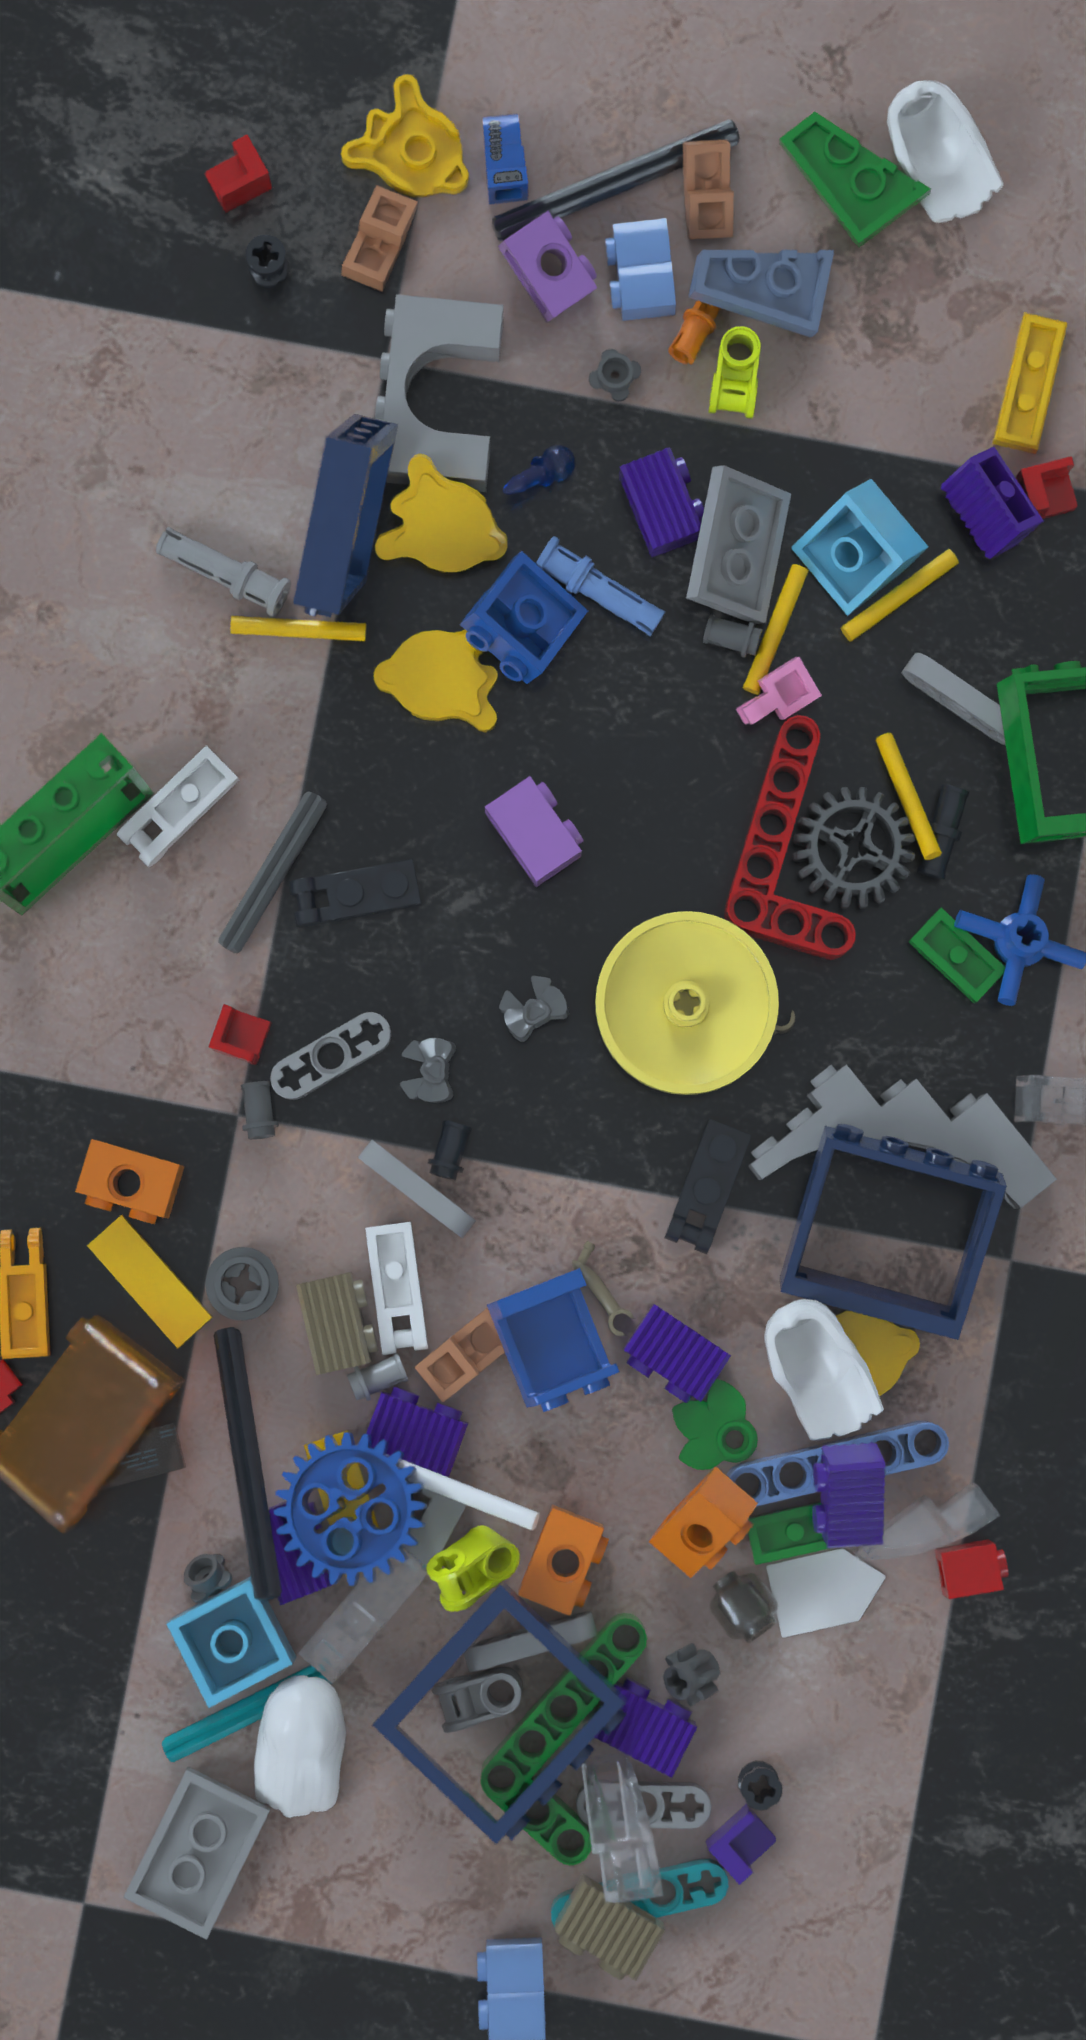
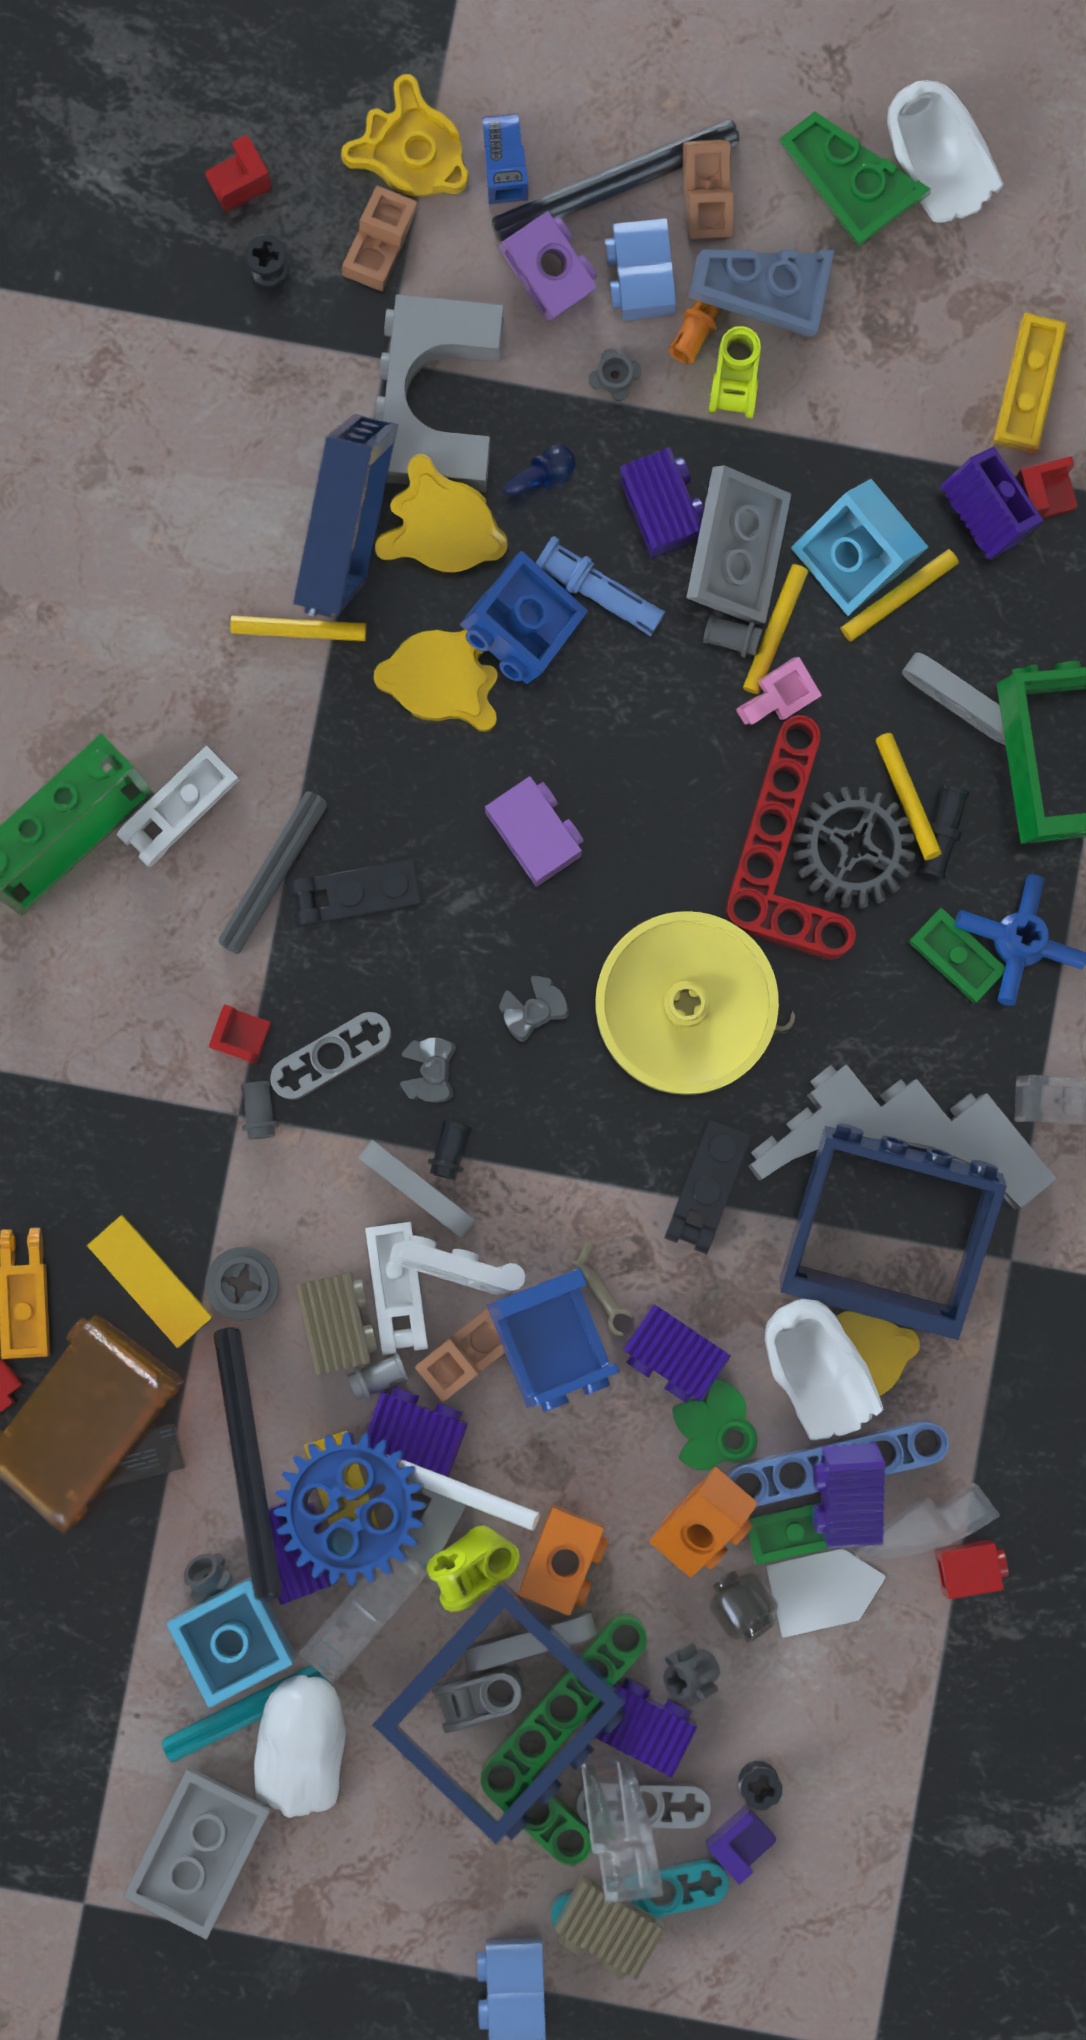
(108, 1162): orange brick -> none
(241, 578): light grey pin -> none
(459, 1266): none -> white plate

